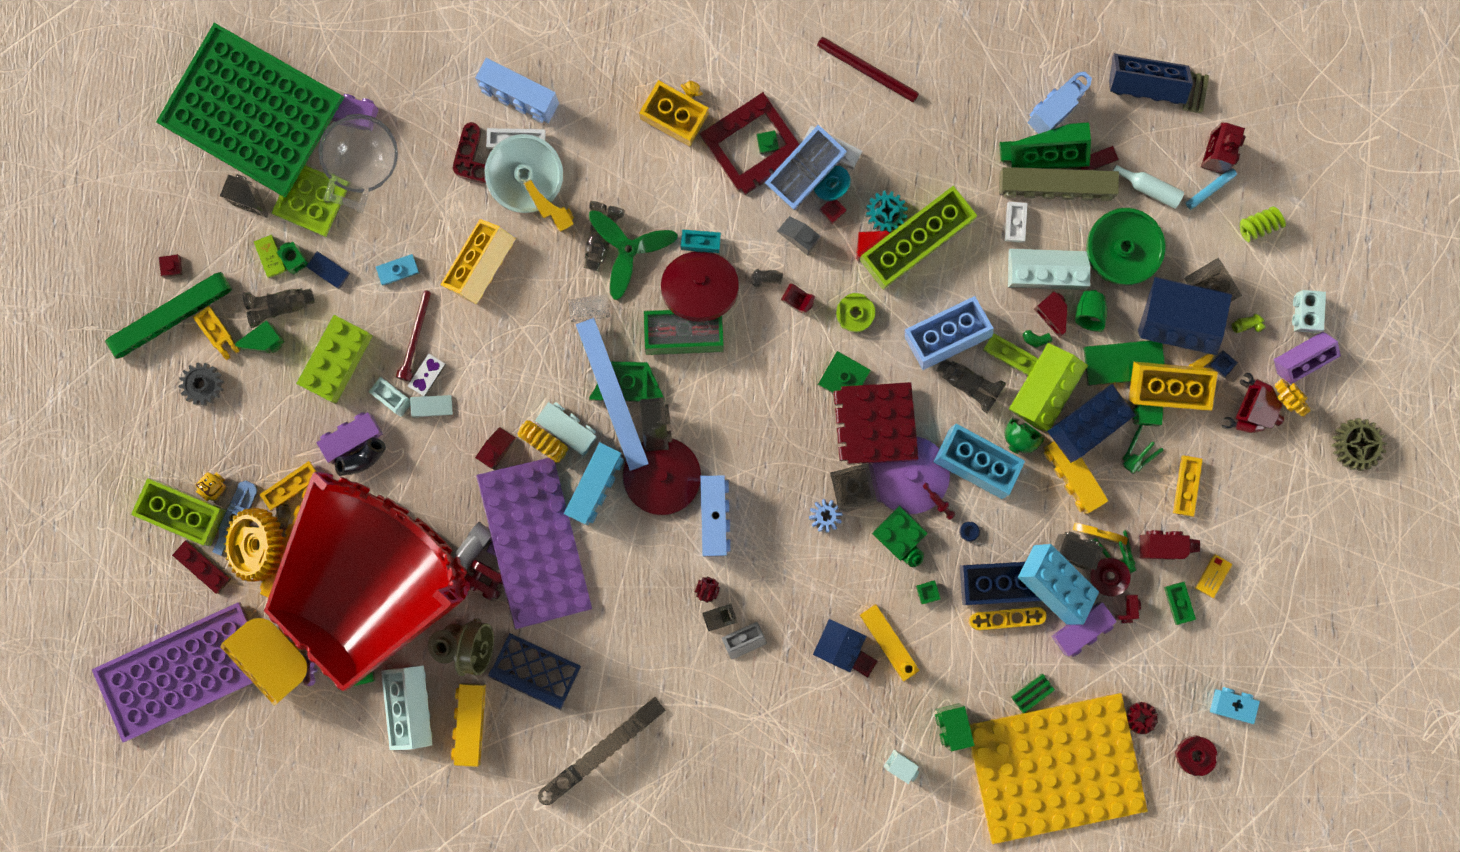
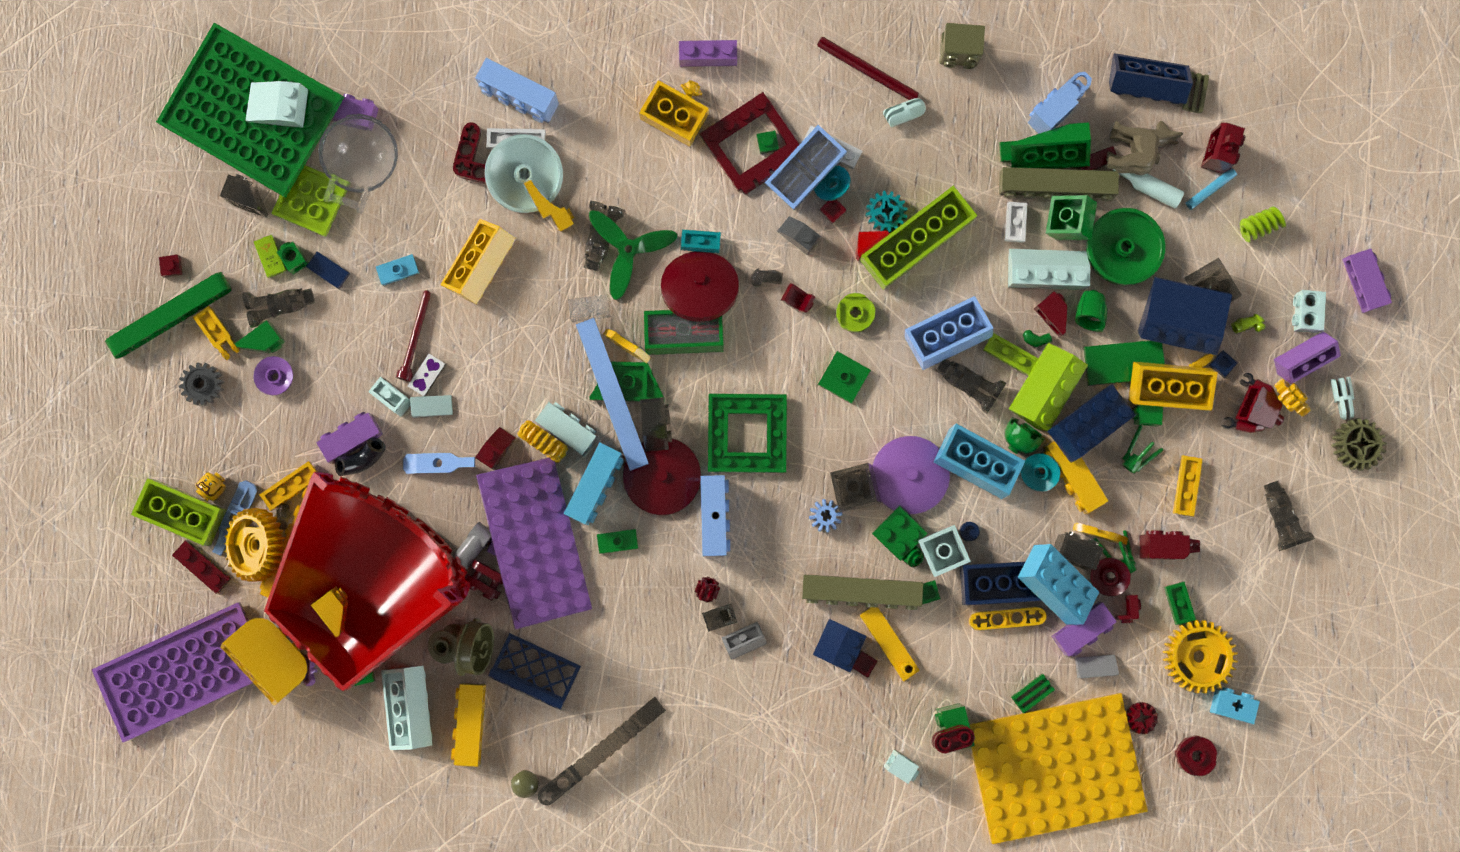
(264, 372): none -> medium lavender dish
(277, 103): none -> light aqua slope
(333, 609): none -> yellow slope
(334, 359): lime brick -> none
(428, 463): none -> light blue piece
(524, 784): none -> olive piece
(617, 541): none -> green plate
(626, 345): none -> yellow tile
(708, 53): none -> medium lavender brick
(723, 461): none -> green plate
(863, 591): none -> olive brick
(876, 423): dark red hinge -> none
(904, 112): none -> light aqua arm
(942, 506): dark red piece -> none
(944, 550): none -> light aqua slope
(952, 739): none -> dark red brick
(962, 45): none -> olive piece
(1037, 480): none -> teal dish
(1071, 217): none -> green brick
(1096, 666): none -> light grey slope
(1143, 145): none -> dark tan animal
(1212, 646): none -> yellow gear
(1213, 576): yellow tile -> none
(1283, 516): none -> clear smoke piece
(1344, 398): none -> light aqua arm
(1367, 280): none -> medium lavender brick

